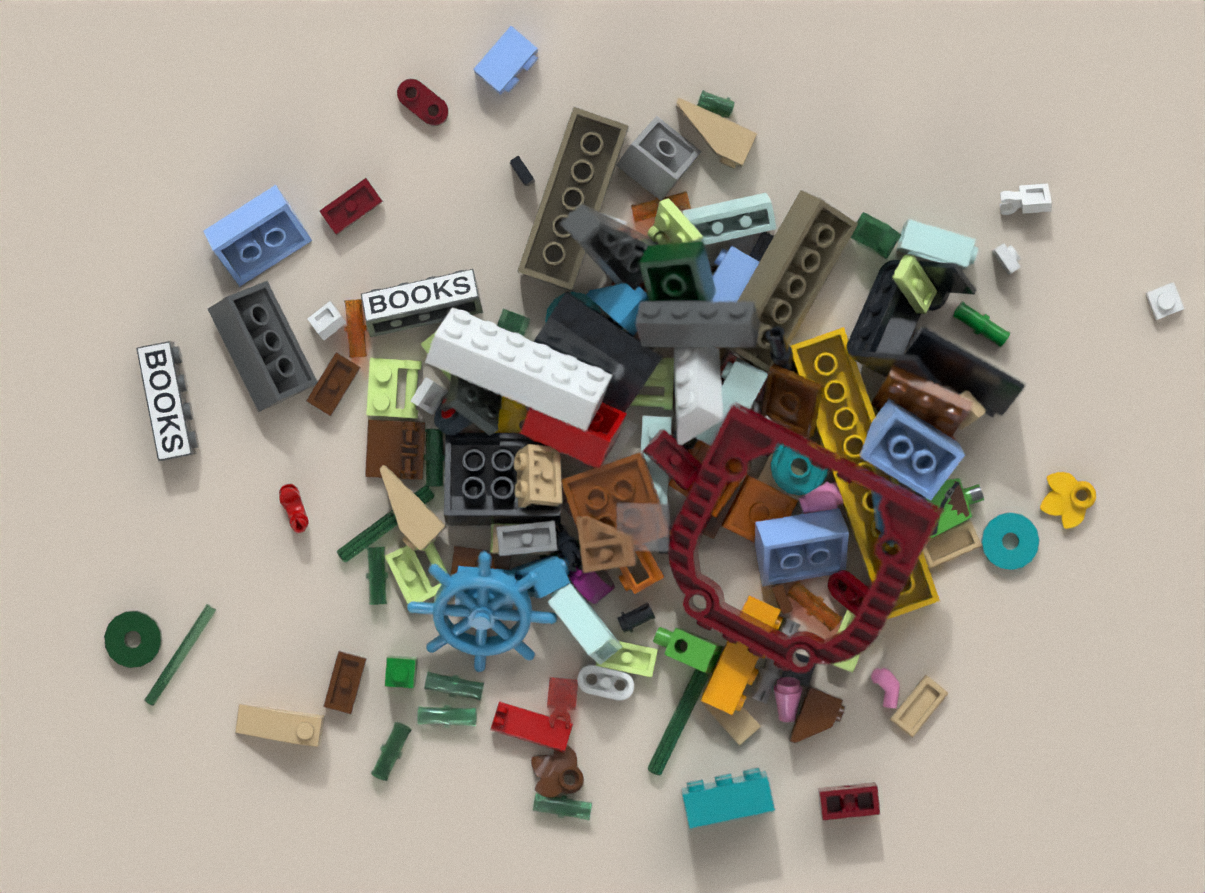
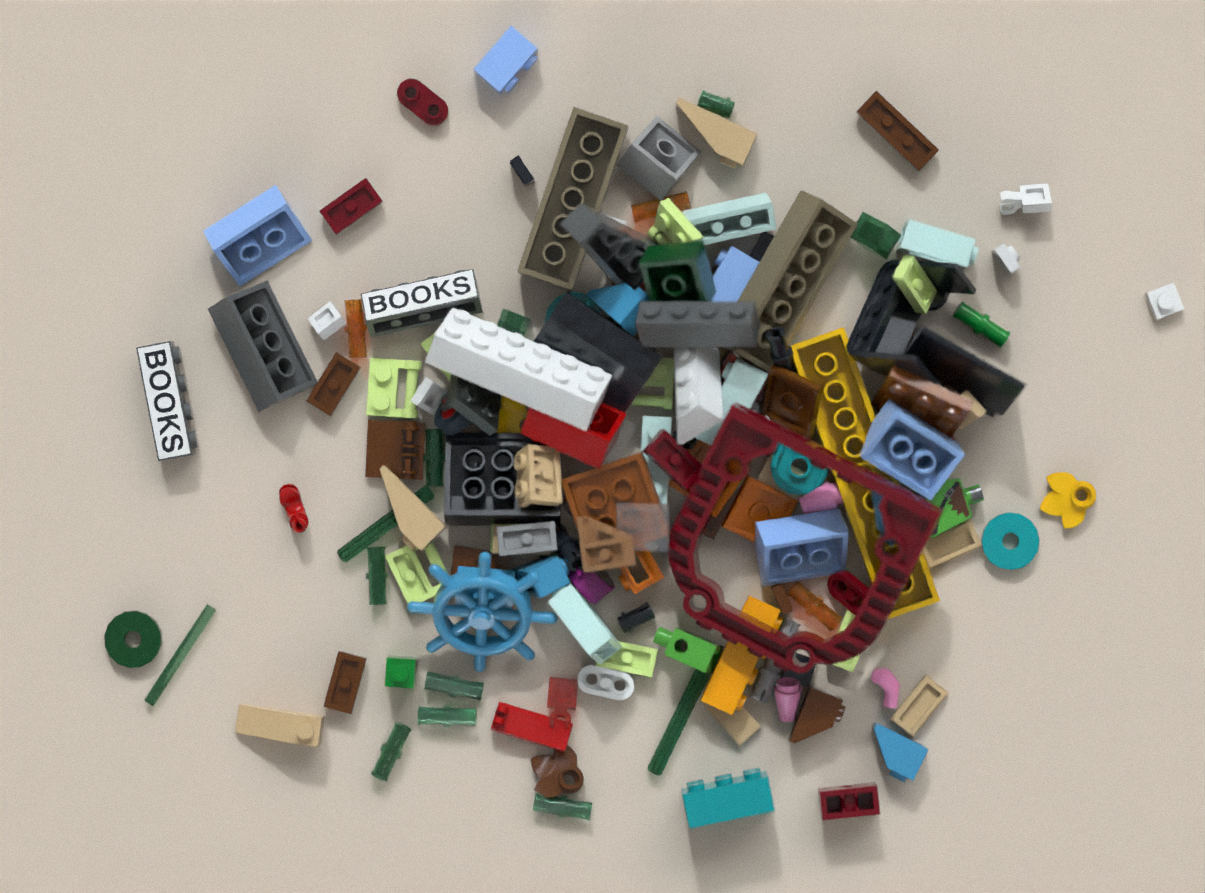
(897, 131): none -> reddish brown plate
(899, 752): none -> dark azure slope

